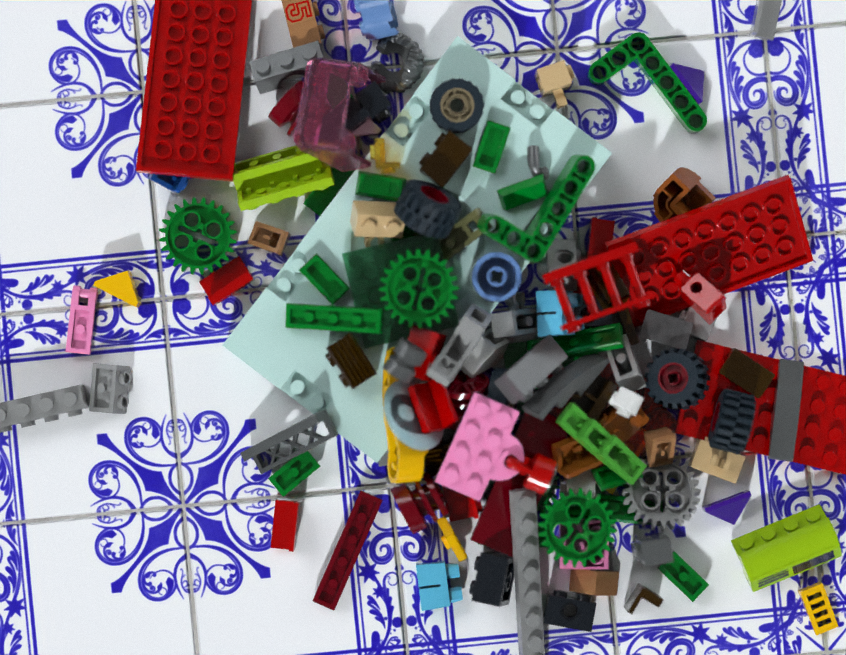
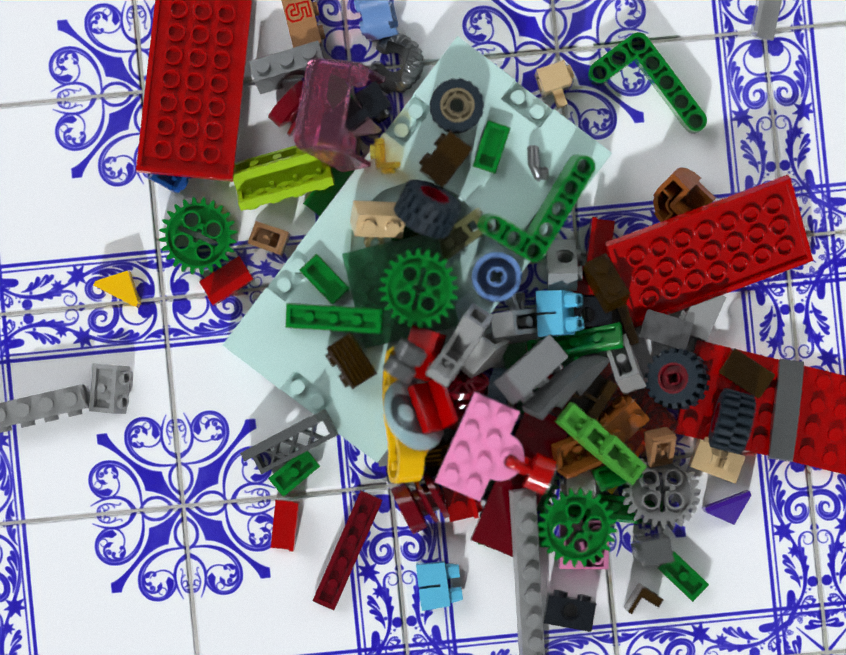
(81, 320): bright pink plate -> none
(379, 186): green tile -> none
(450, 539): yellow plate -> none
(493, 579): black brick -> none
(522, 192): green tile -> none
(579, 271): red fence -> none
(594, 582): medium nougat slope -> none
(626, 402): white plate -> none
(692, 80): dark purple slope -> none
(708, 302): red torso -> none
(787, 547): lime brick -> none
(810, 590): yellow slope -> none

